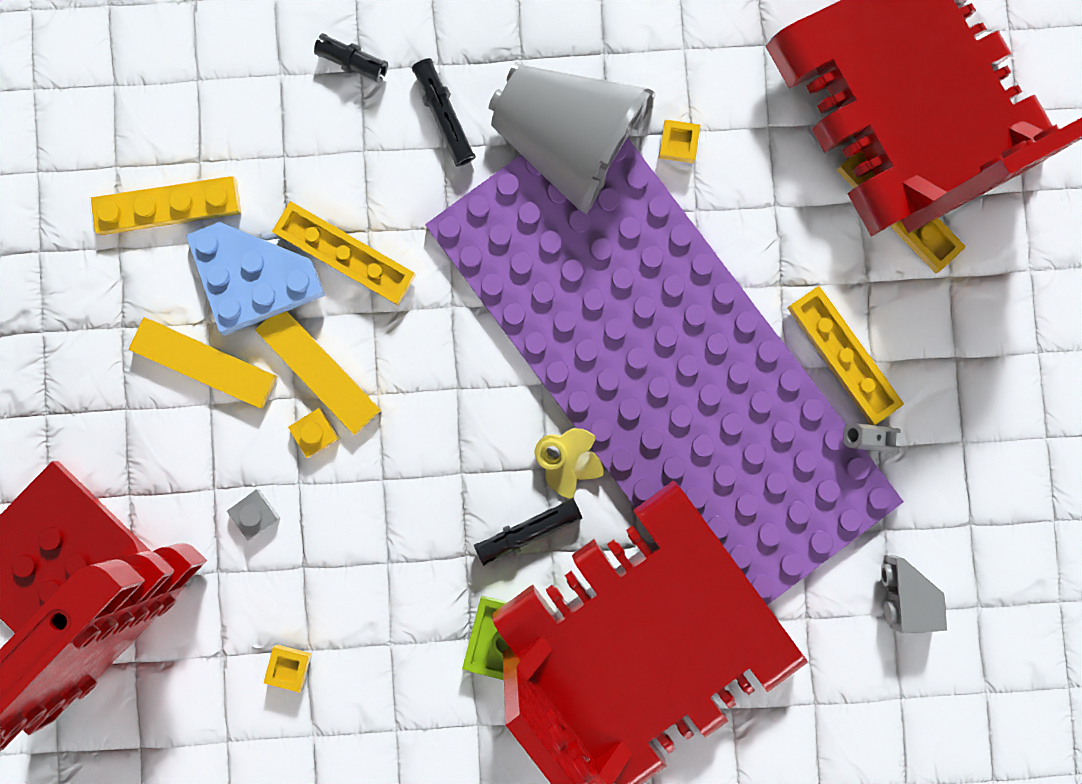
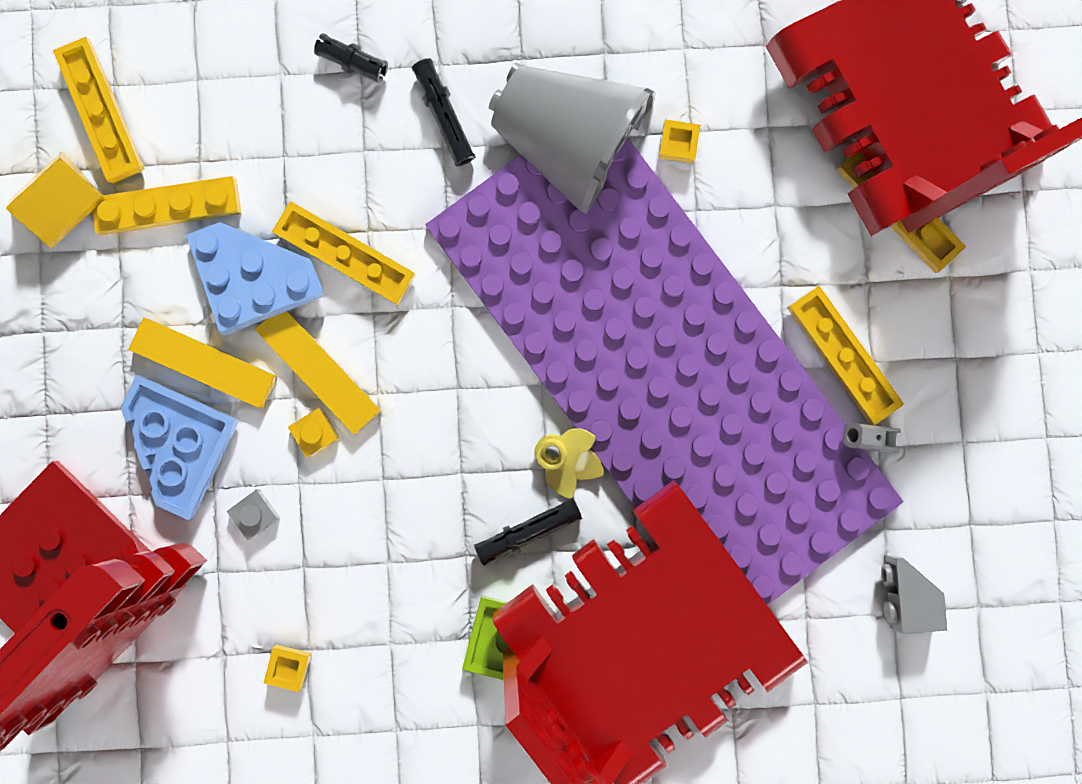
(55, 200): none -> yellow slope
(98, 110): none -> yellow plate
(176, 443): none -> light blue plate

